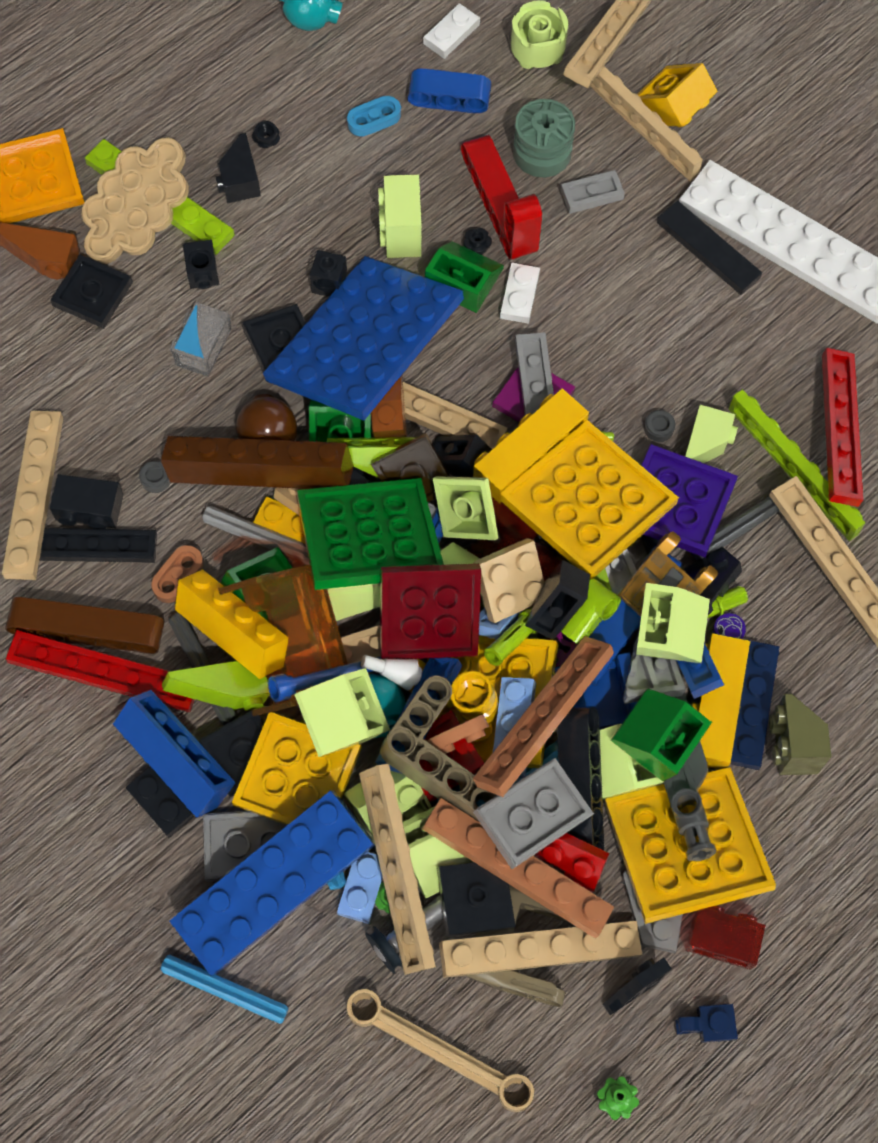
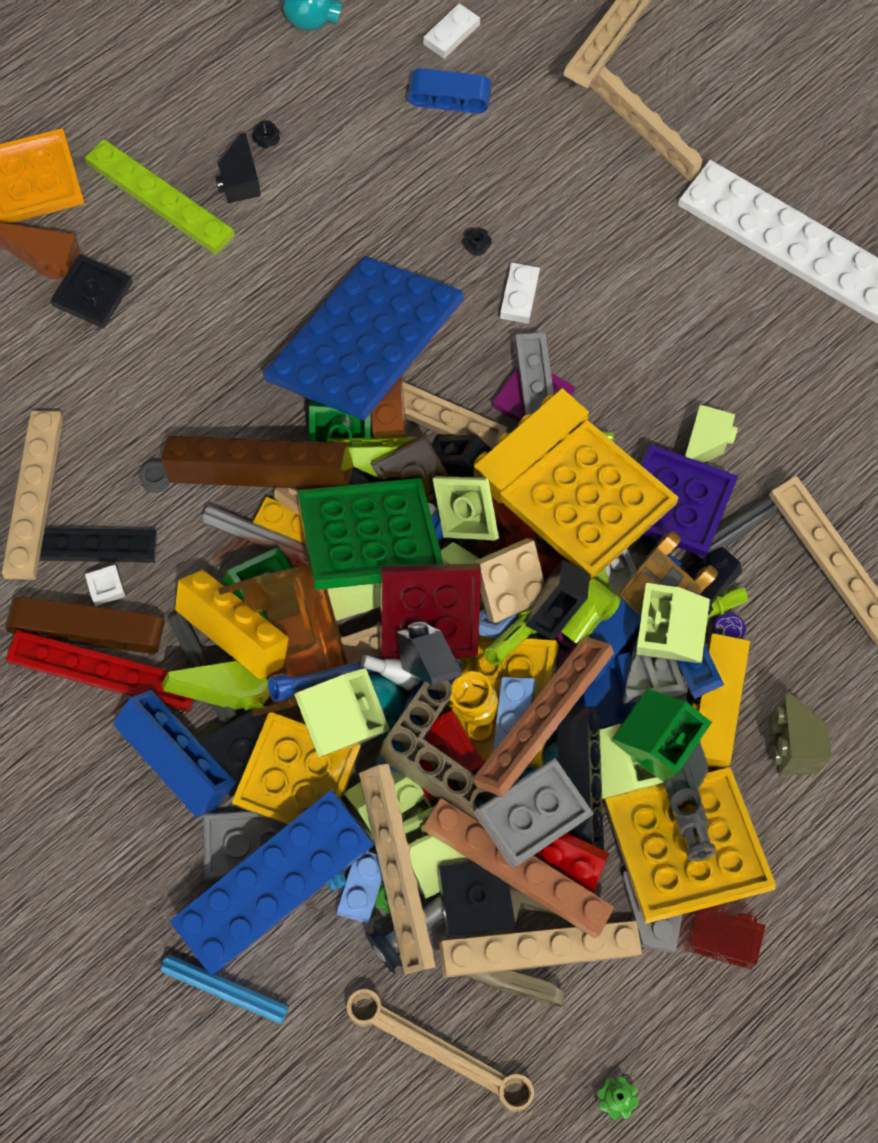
(86, 502): black brick -> none
(105, 585): none -> white plate
(135, 200): tan plate -> none
(159, 802): black plate -> none
(174, 571): nougat plate -> none
(200, 254): black brick -> none
(201, 339): clear brick -> none
(266, 420): reddish brown brick -> none
(272, 333): black plate -> none
(327, 273): black brick -> none
(372, 116): dark azure plate -> none
(400, 216): yellowish green brick -> none
(427, 654): none -> black slope
(465, 271): green slope -> none
(469, 730): nougat plate -> none
(513, 218): red beam -> none
(539, 35): yellowish green brick -> none
(543, 137): sand green wheel -> none
(592, 191): light grey plate -> none
(644, 978): black wing -> none
(659, 426): dark grey tile -> none
(678, 93): yellow slope -> none
(709, 247): black tile -> none
(713, 1023): dark blue plate -> none
(755, 705): dark blue plate -> none
(794, 463): lime plate -> none
(842, 428): red plate -> none

